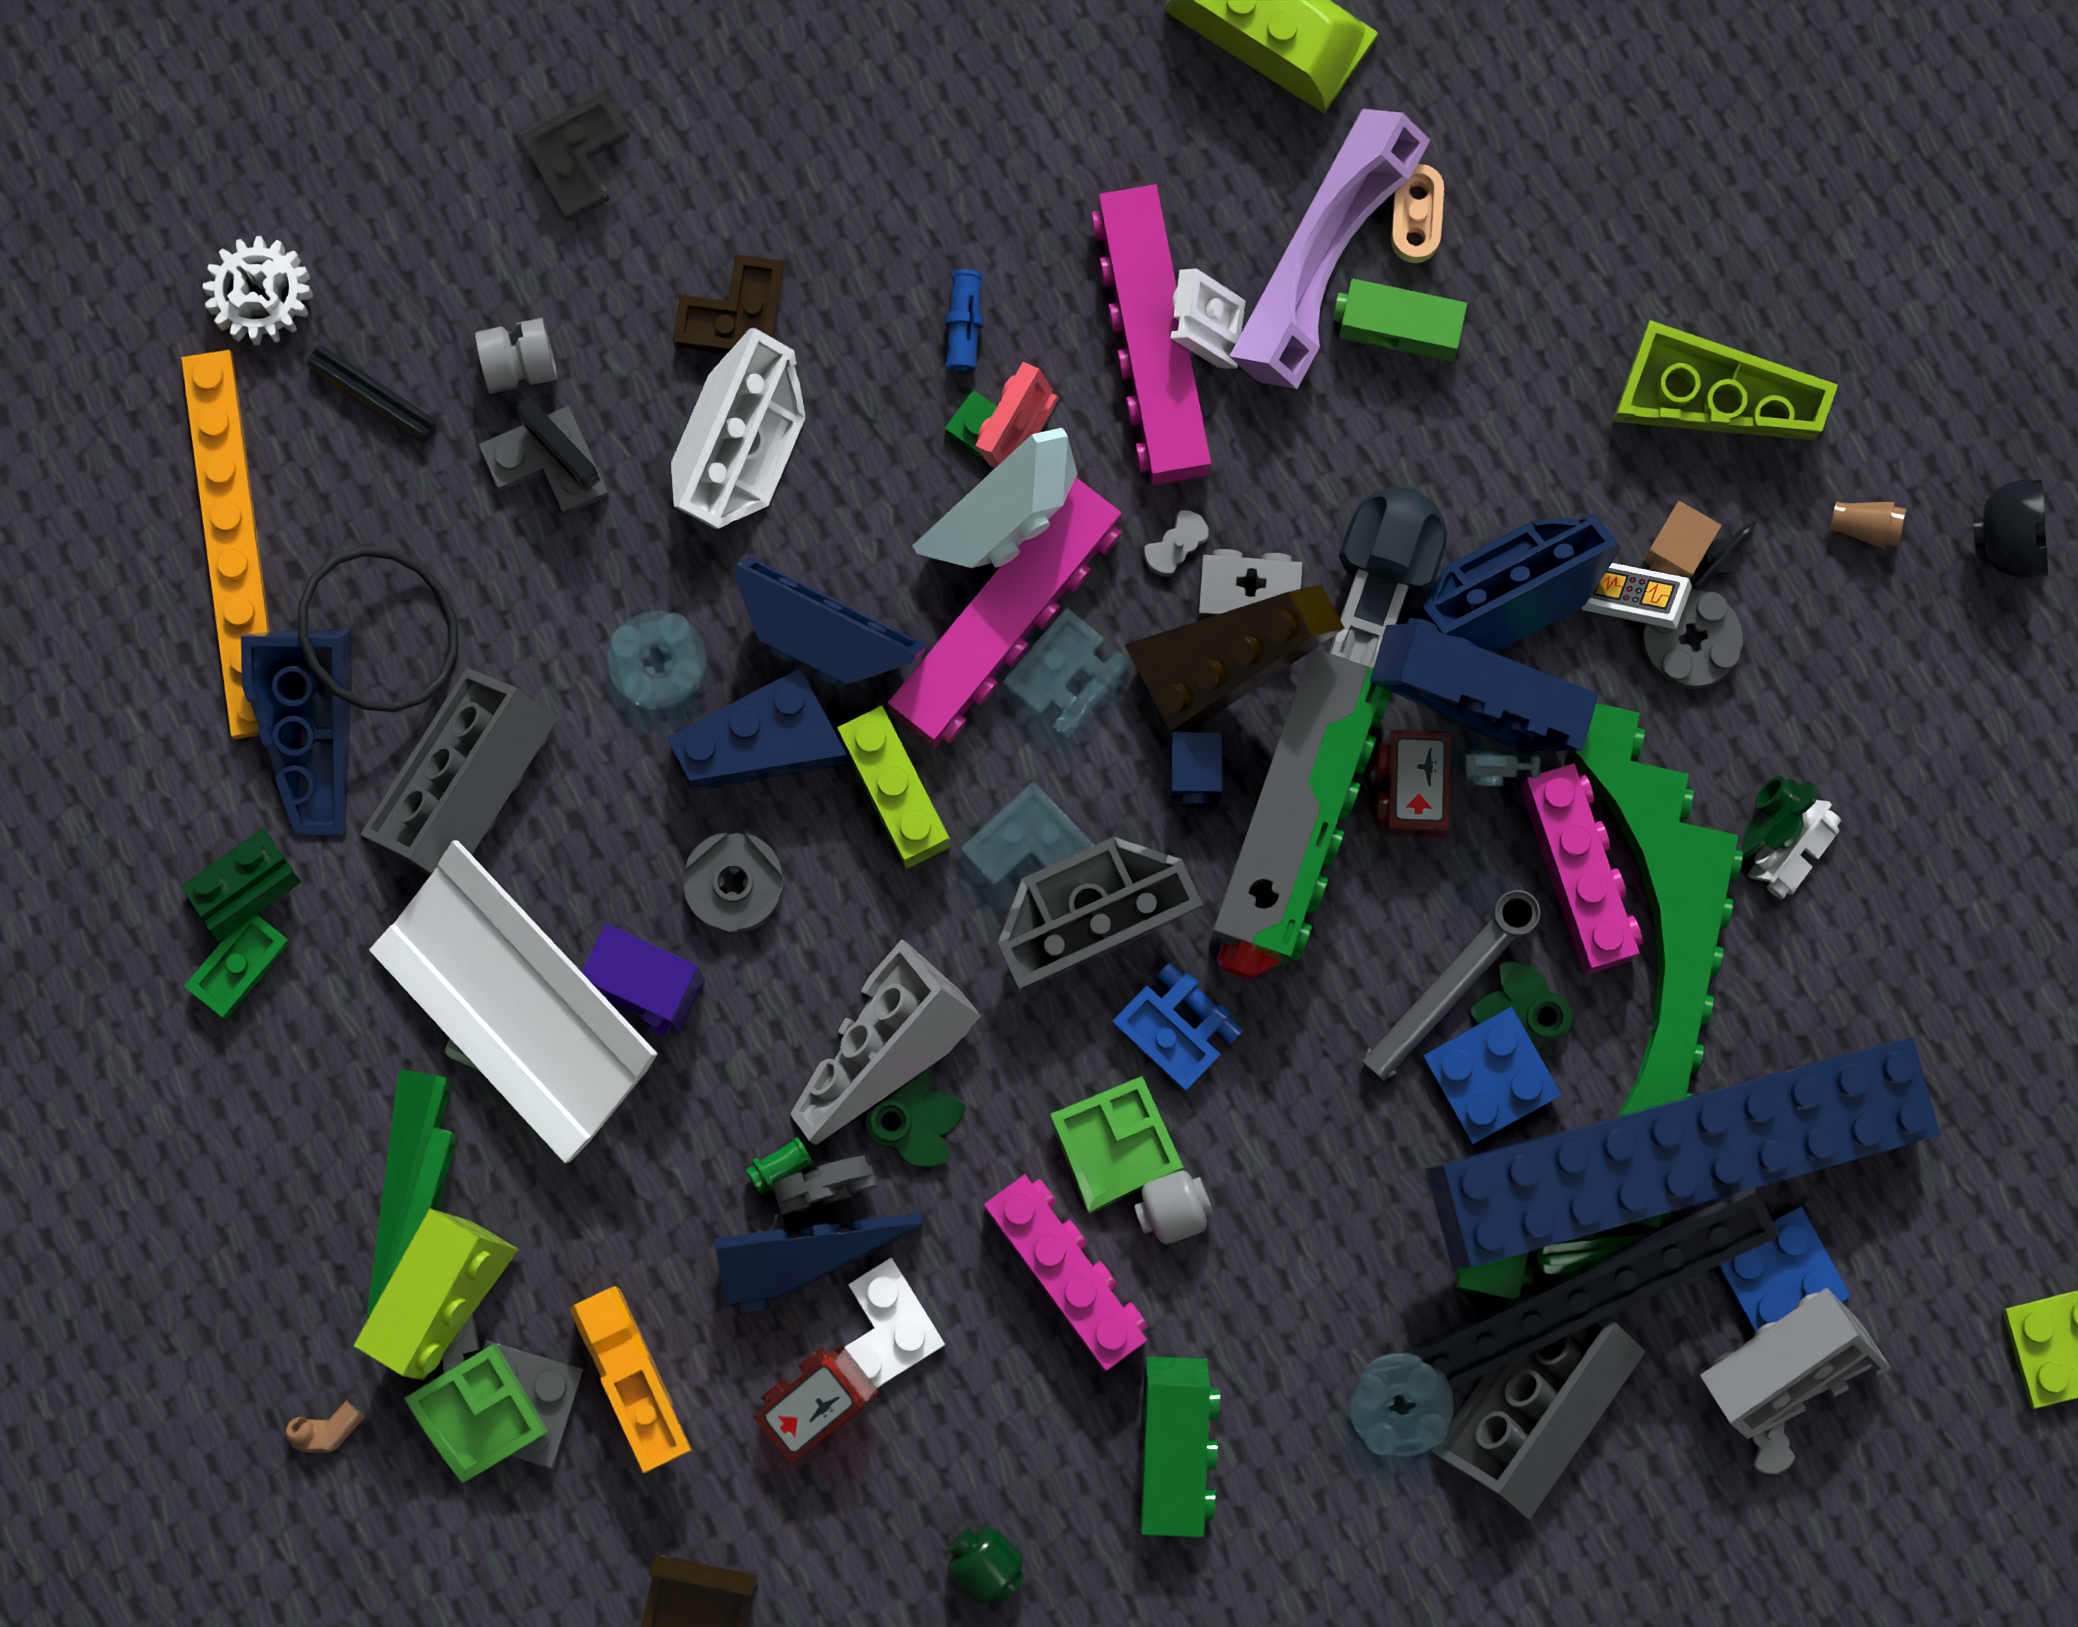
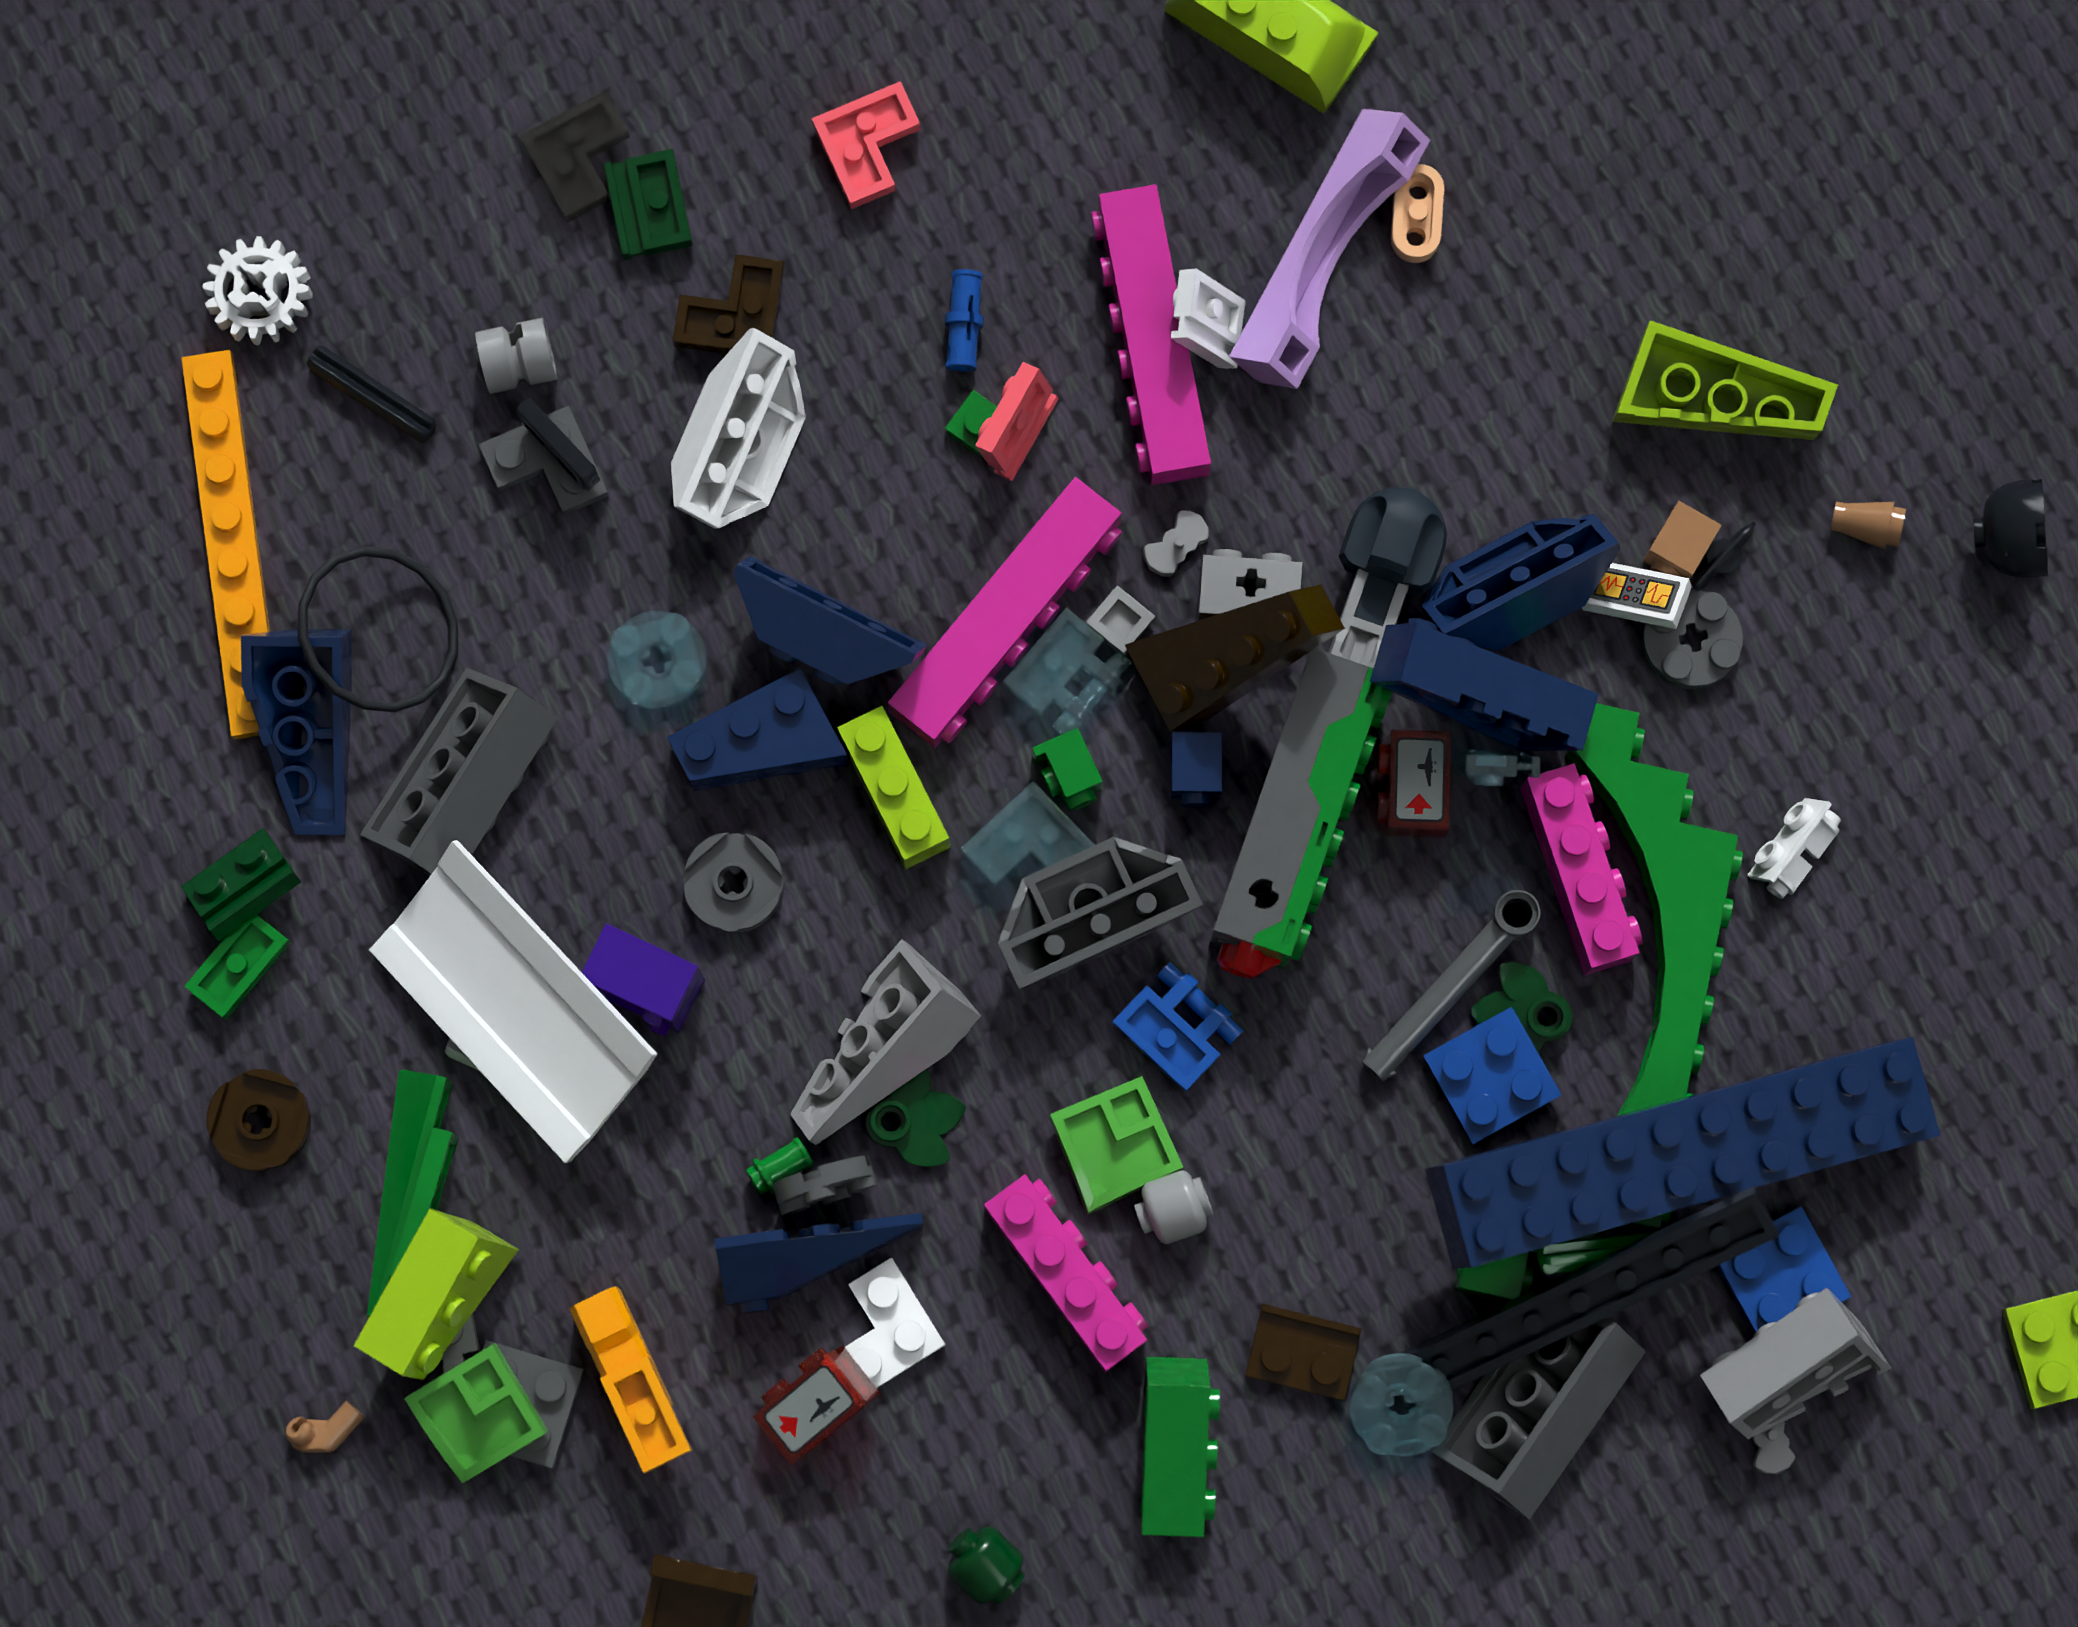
(245, 1095): none -> dark brown plate
(648, 204): none -> dark green plate
(853, 140): none -> coral plate
(1006, 505): light aqua wedge -> none
(1069, 769): none -> green brick
(1120, 620): none -> light grey plate
(1303, 1352): none -> dark brown plate
(1400, 319): bright green brick -> none
(1780, 815): dark green plate -> none

